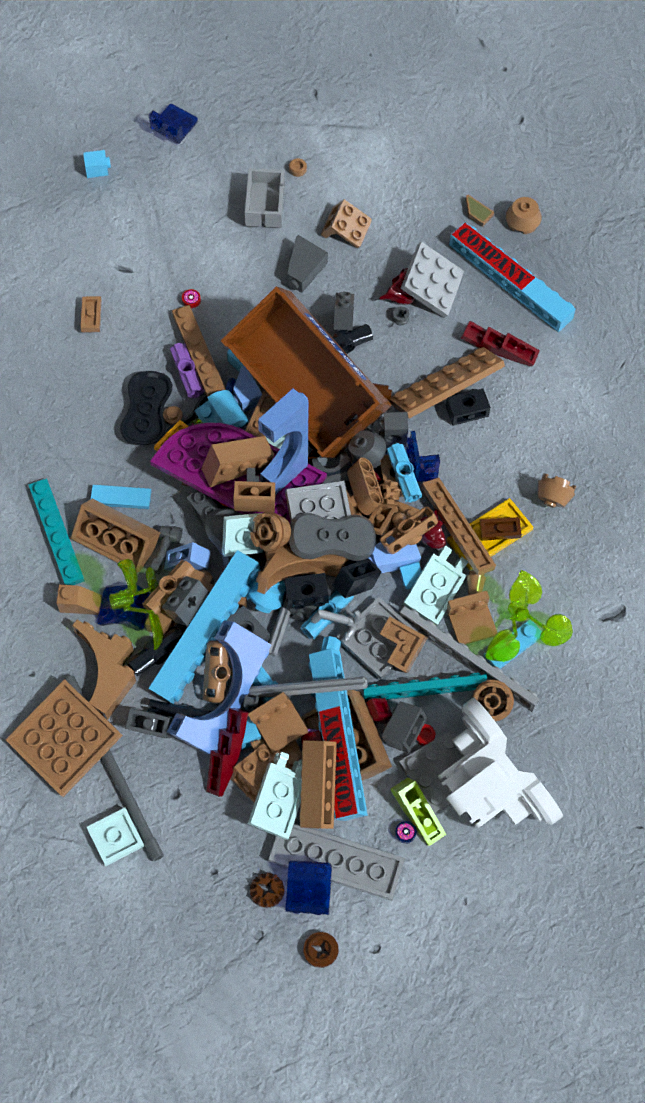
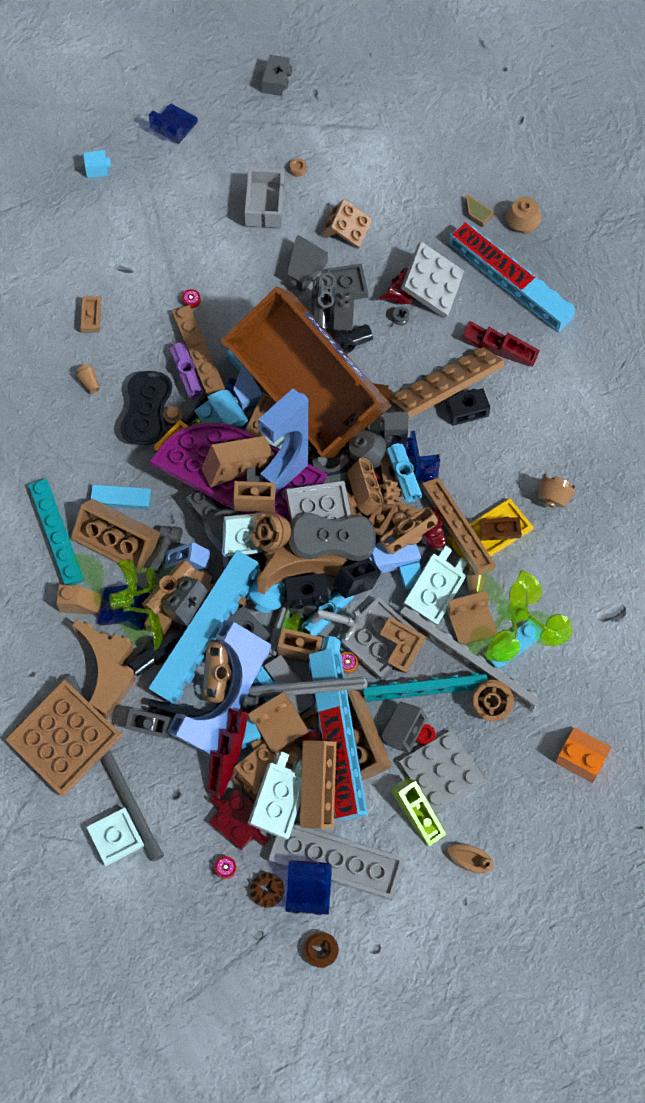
(88, 378): none -> medium nougat cone
(225, 867): none -> tile
(233, 820): none -> dark red plate
(276, 75): none -> dark grey brick
(282, 673): none -> light grey tile
(294, 623): none -> clear neon green plate
(298, 645): none -> medium nougat brick
(327, 293): none -> dark grey connector
(349, 662): none -> tile
(350, 279): none -> dark grey tile
(379, 709): dark red plate -> none
(405, 832): tile -> none
(470, 858): none -> medium nougat arm
(487, 779): white piece -> none
(583, 755): none -> orange slope

